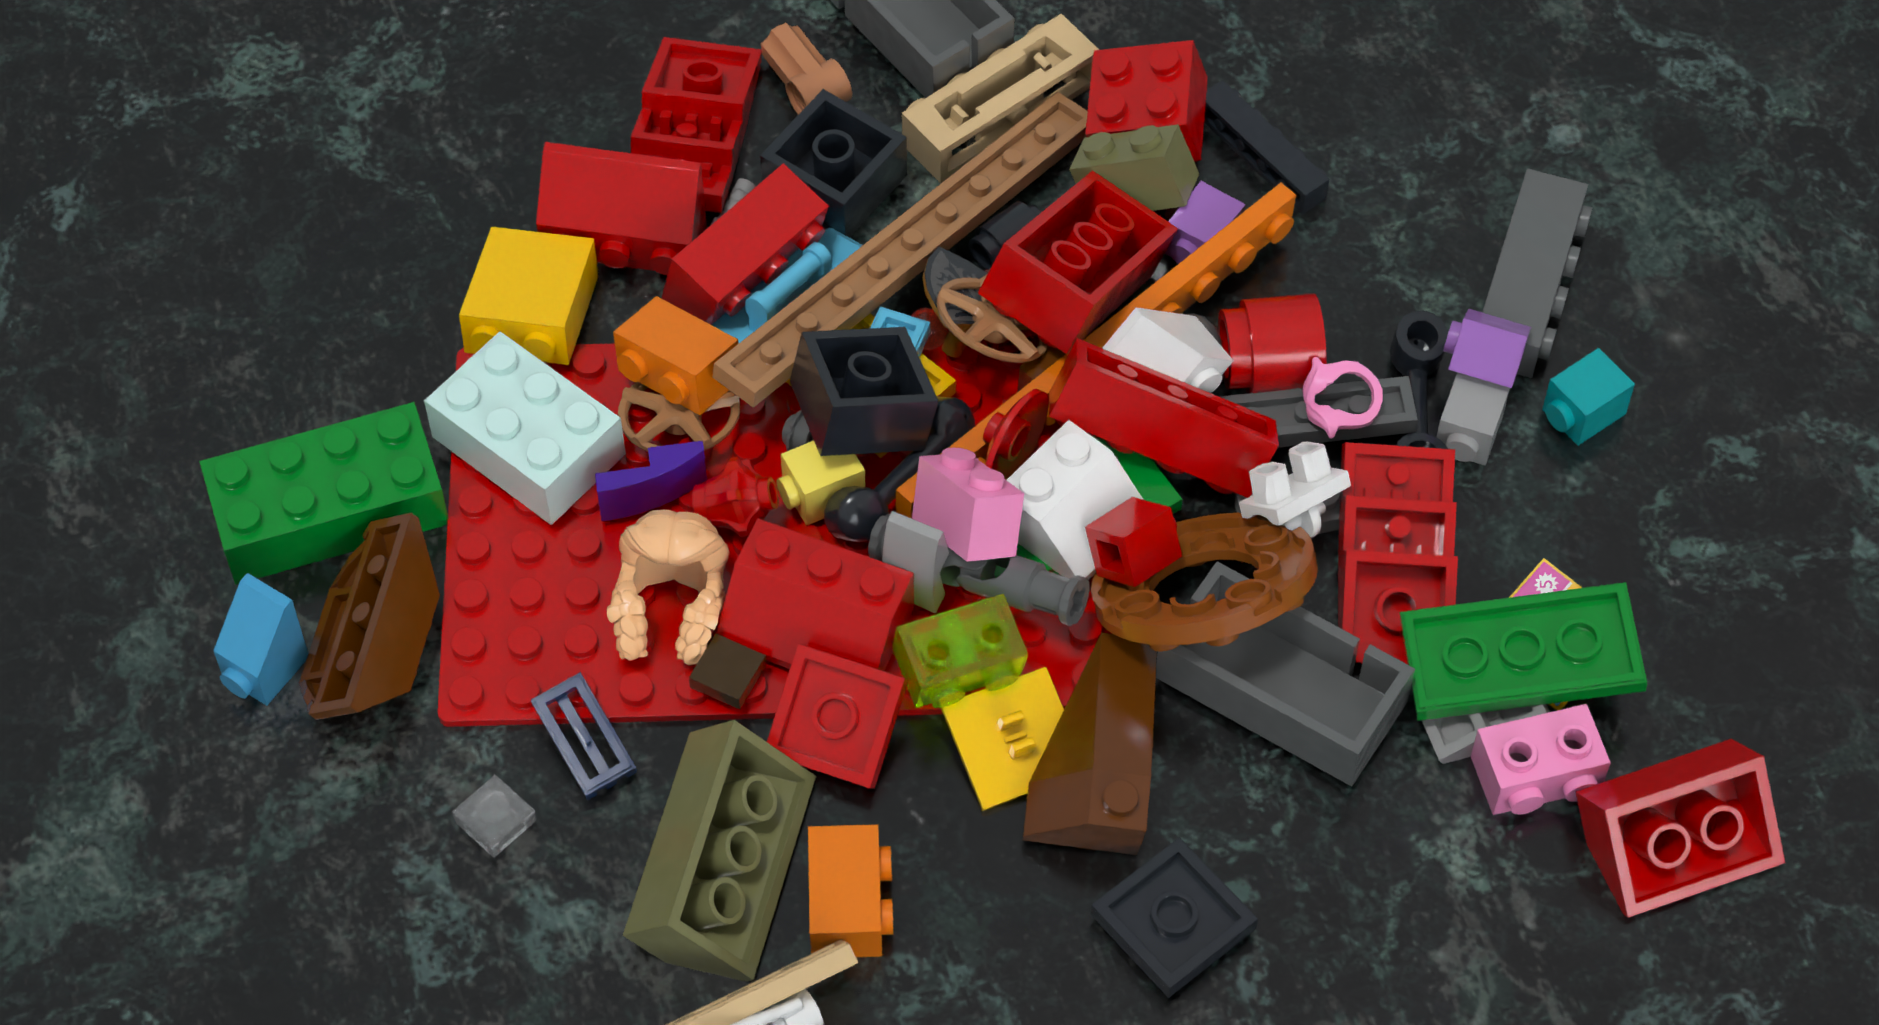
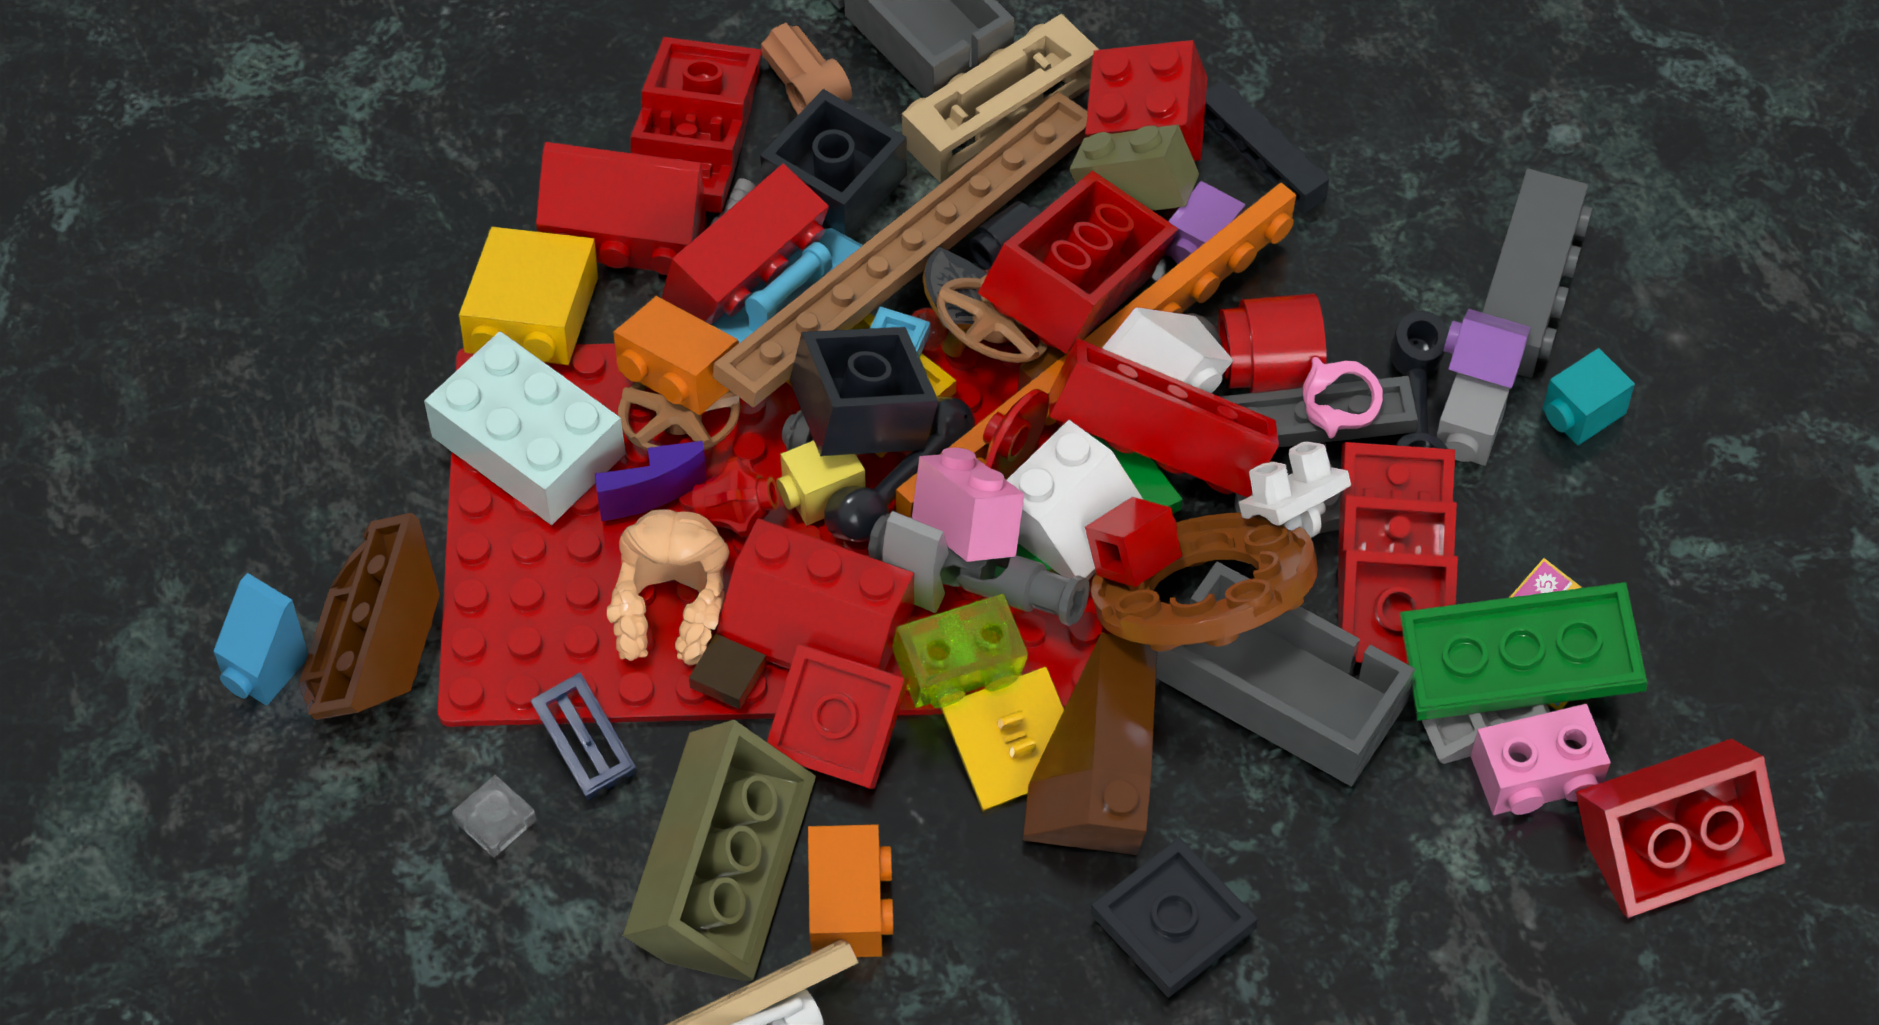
(321, 490): green brick -> none

